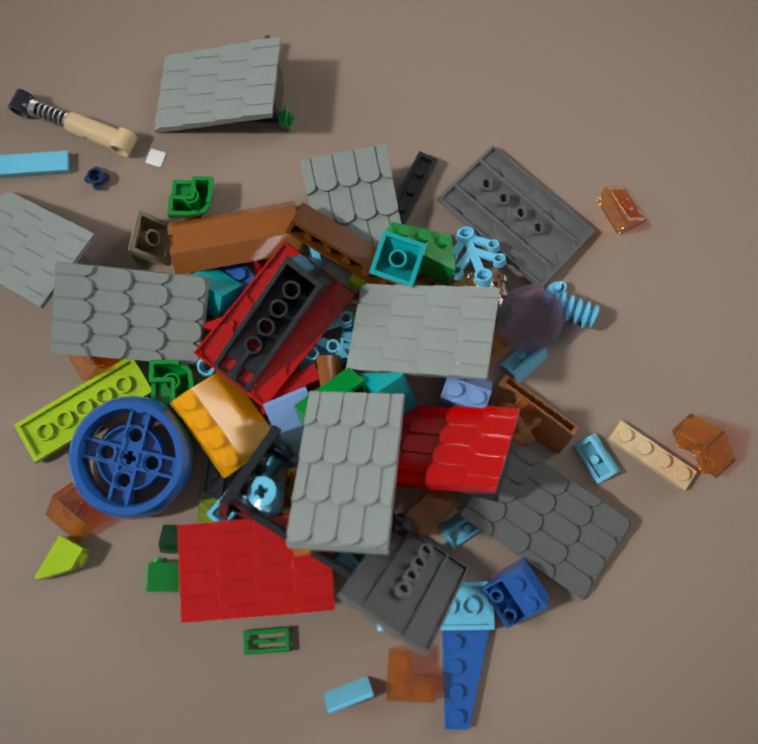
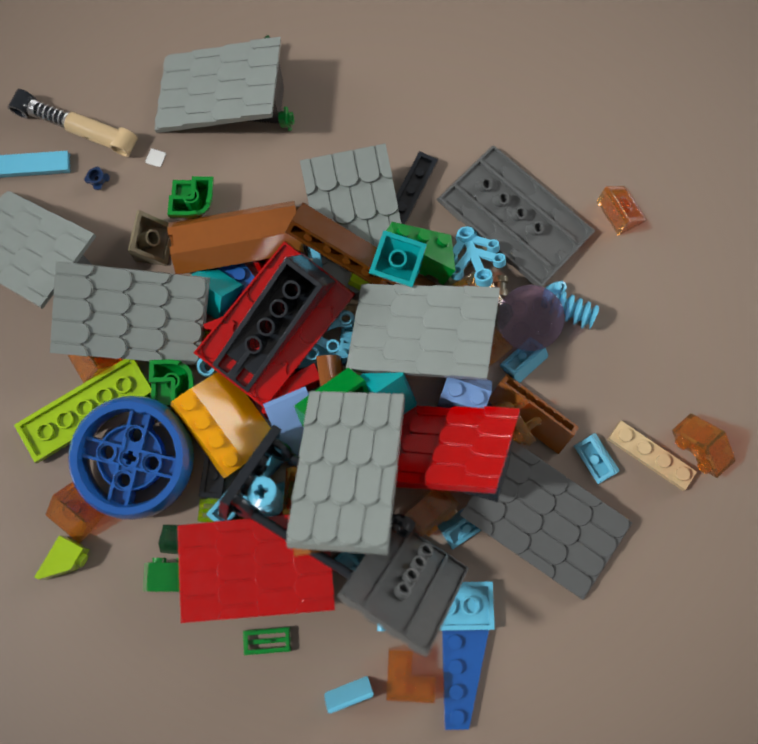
(516, 593): blue slope -> none

